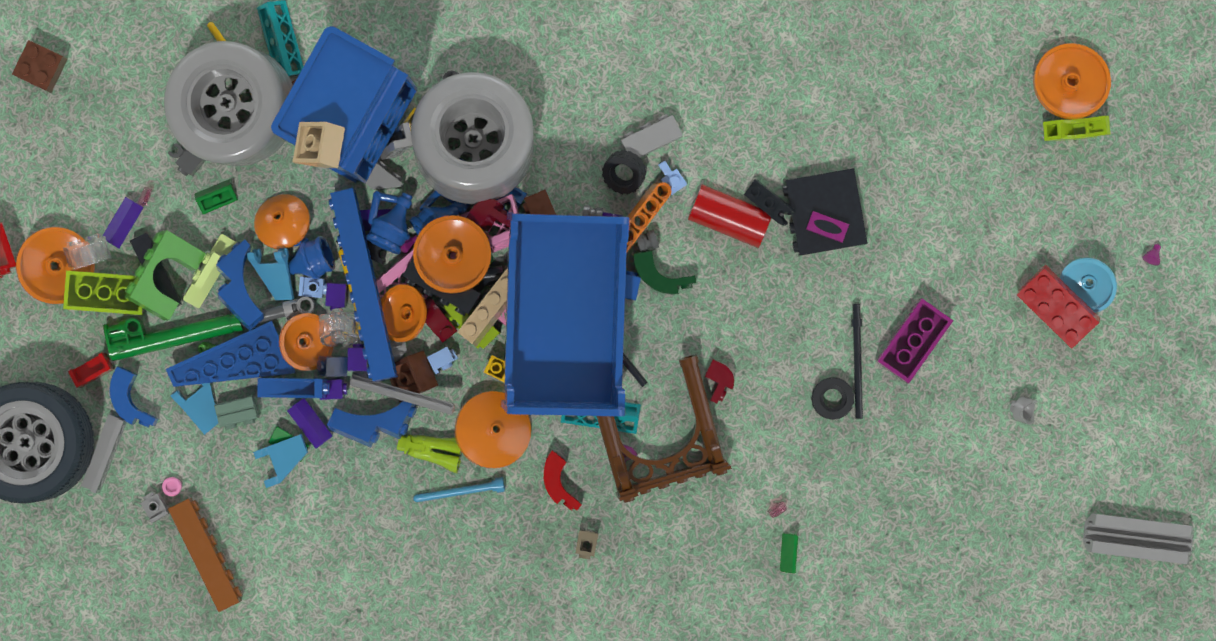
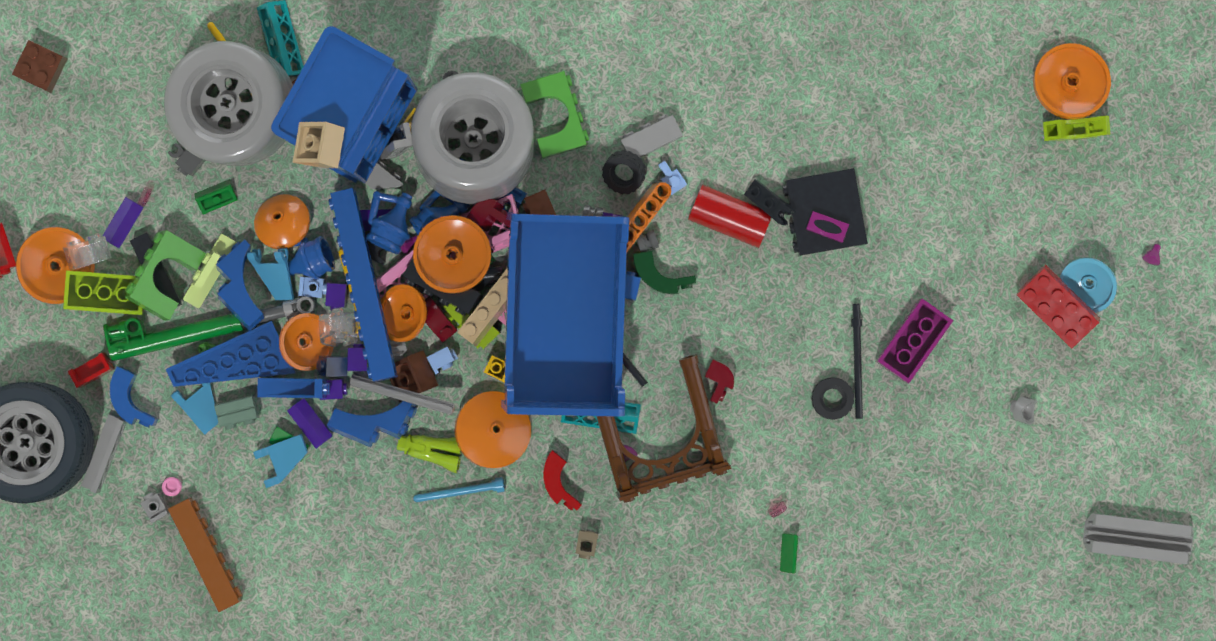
(557, 87): none -> bright green arch

